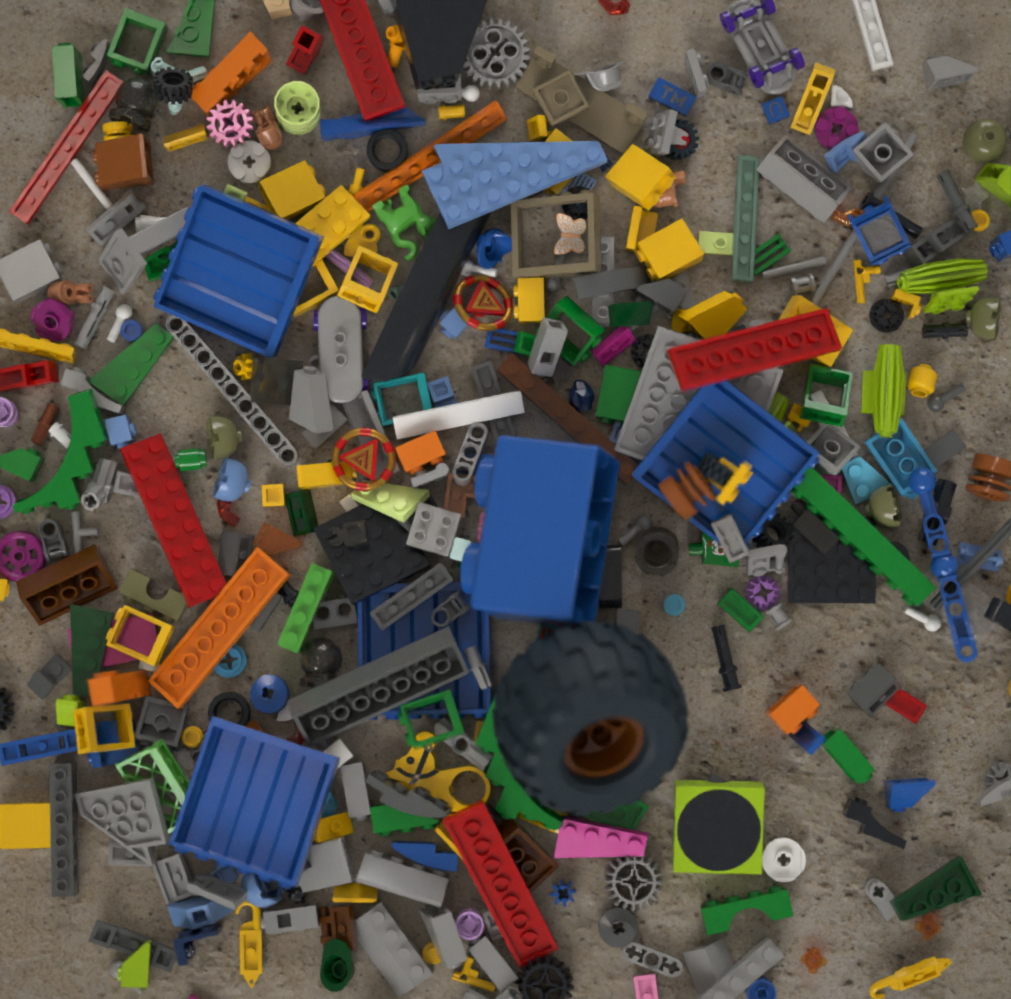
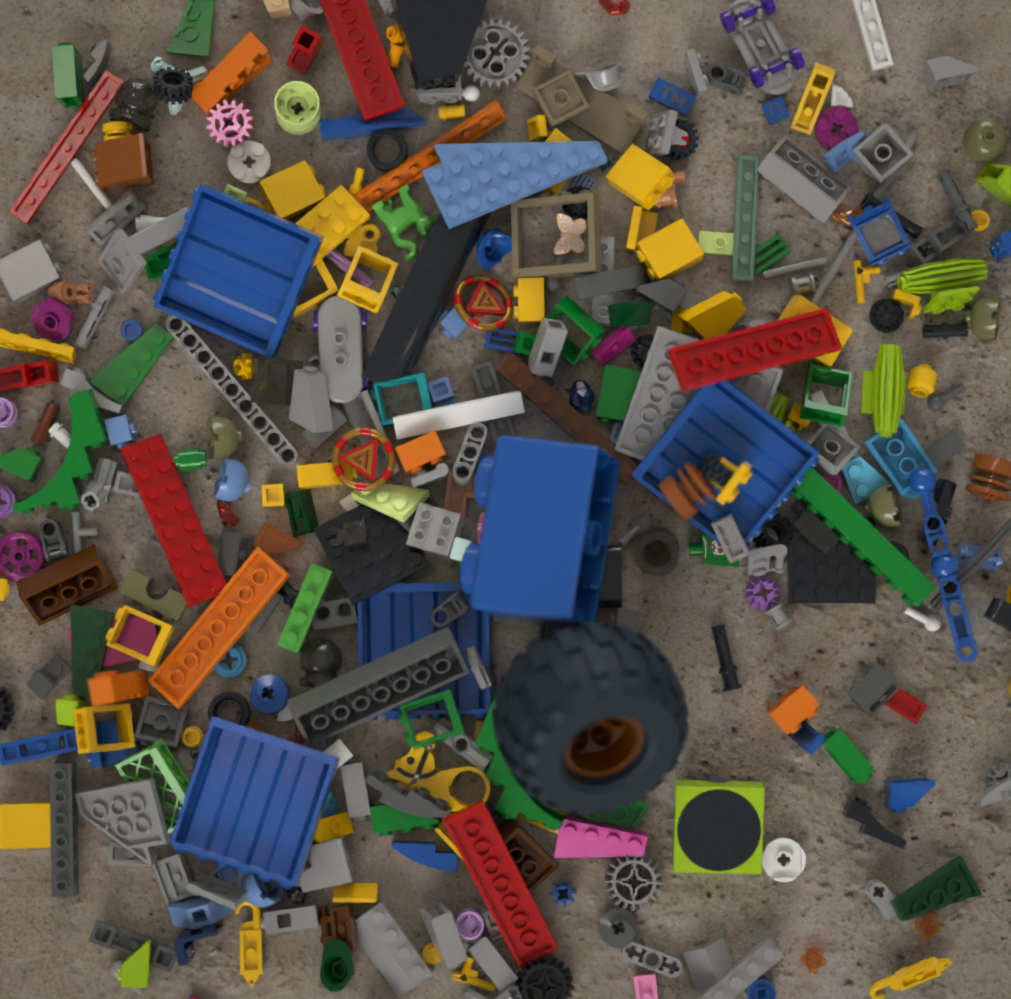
(123, 313): white bar -> none
(157, 26): green window -> none
(185, 138): yellow slope -> none
(268, 130): nougat piece -> none
(402, 878): light grey slope -> none
(411, 596): dark grey plate -> none
(470, 268): white bar -> none
(674, 604): medium azure tile -> none
(719, 915): green arch -> none
(740, 610): green plate -> none

